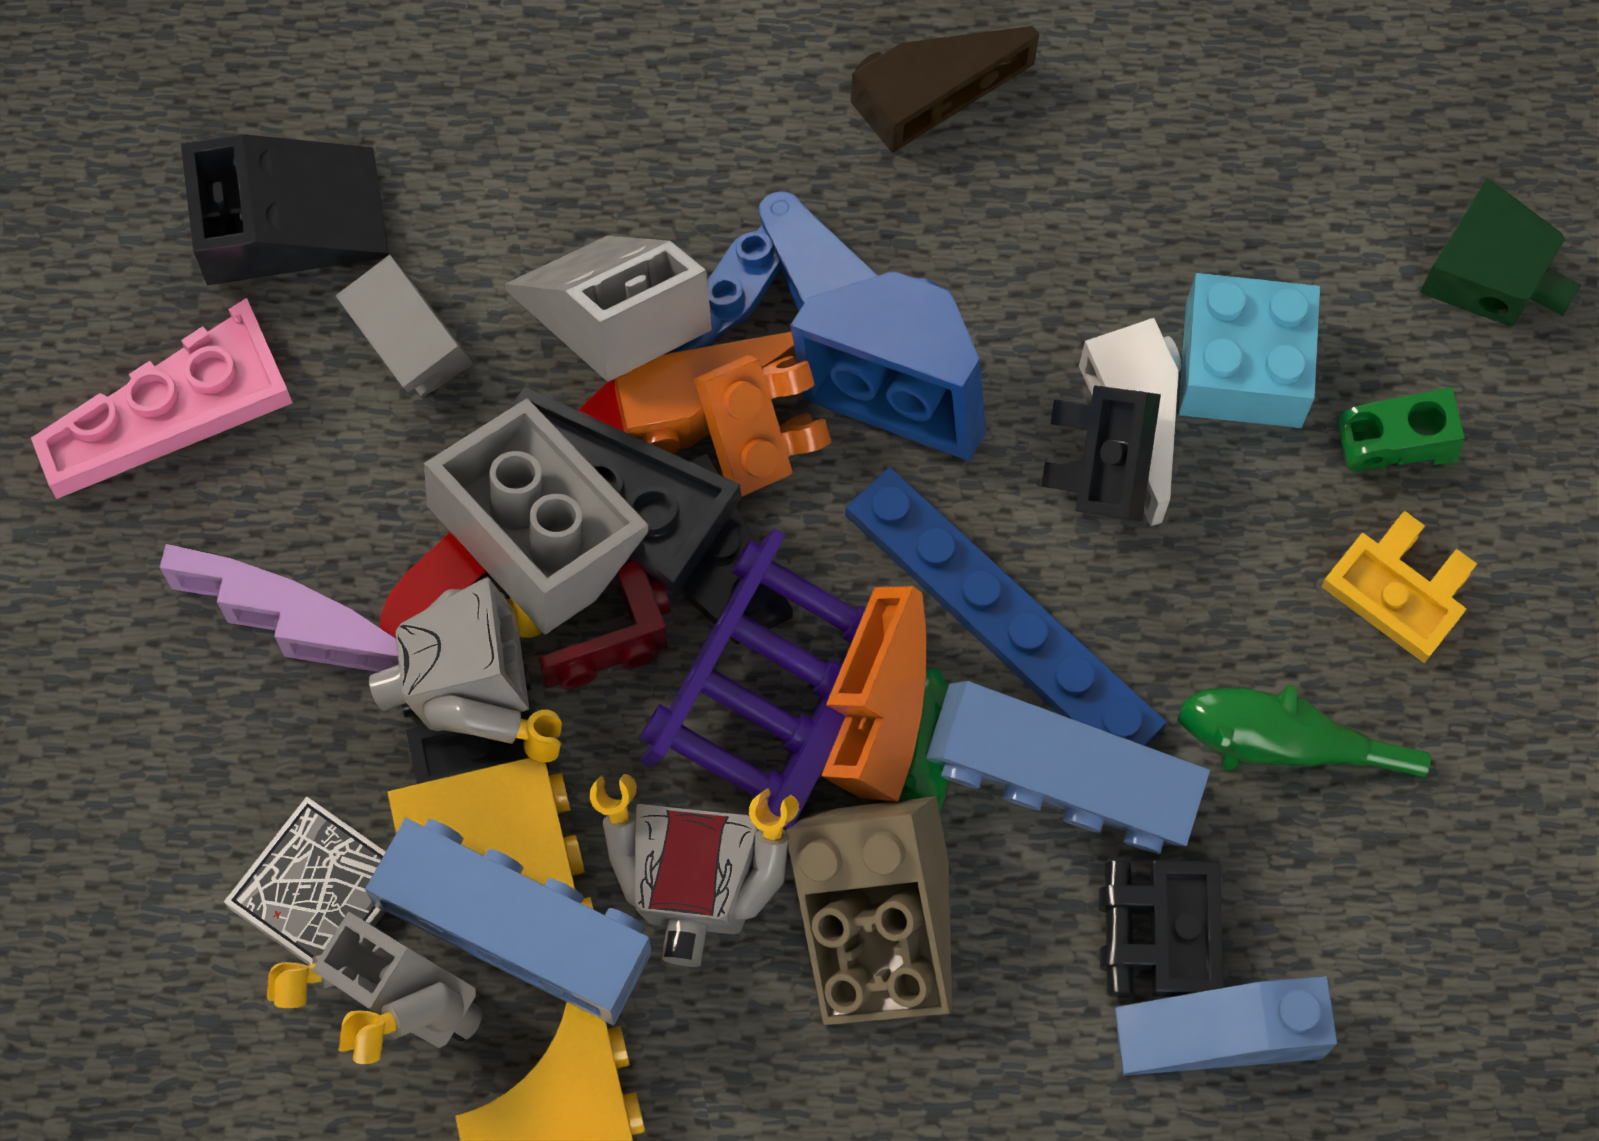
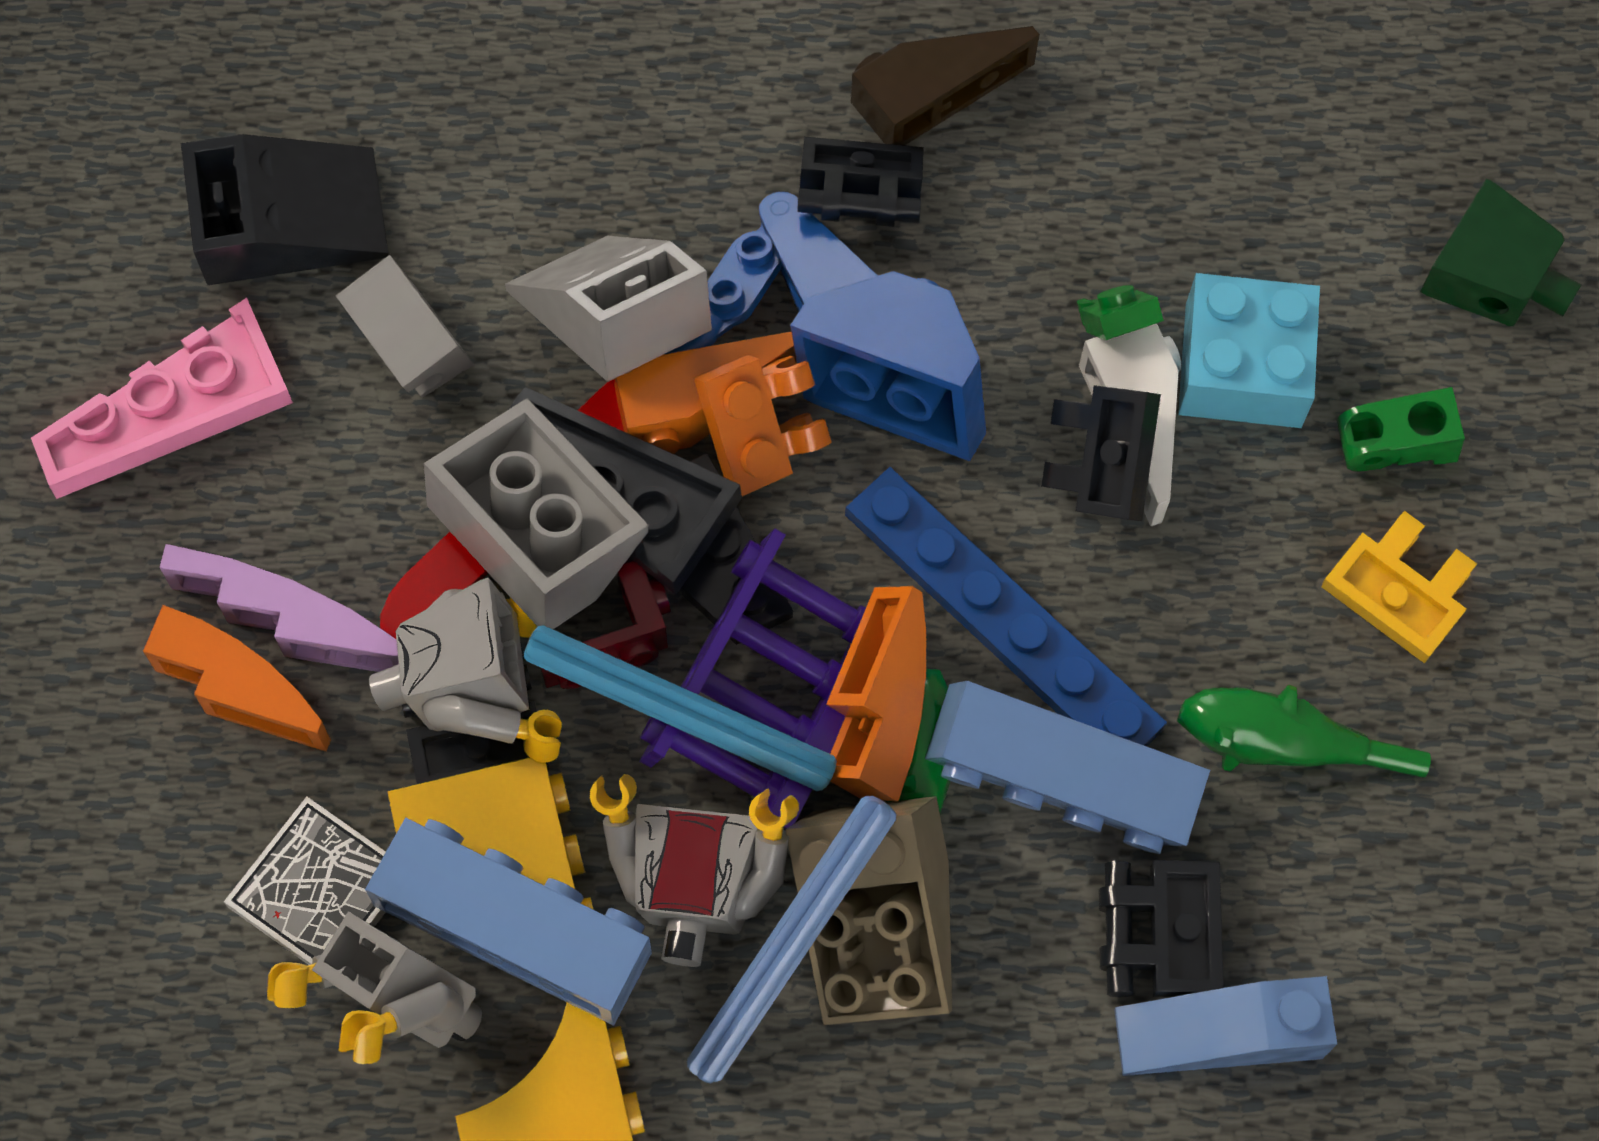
(232, 679): none -> orange slope
(680, 708): none -> dark azure axle
(791, 938): none -> medium blue axle
(861, 180): none -> black plate
(1119, 312): none -> green plate

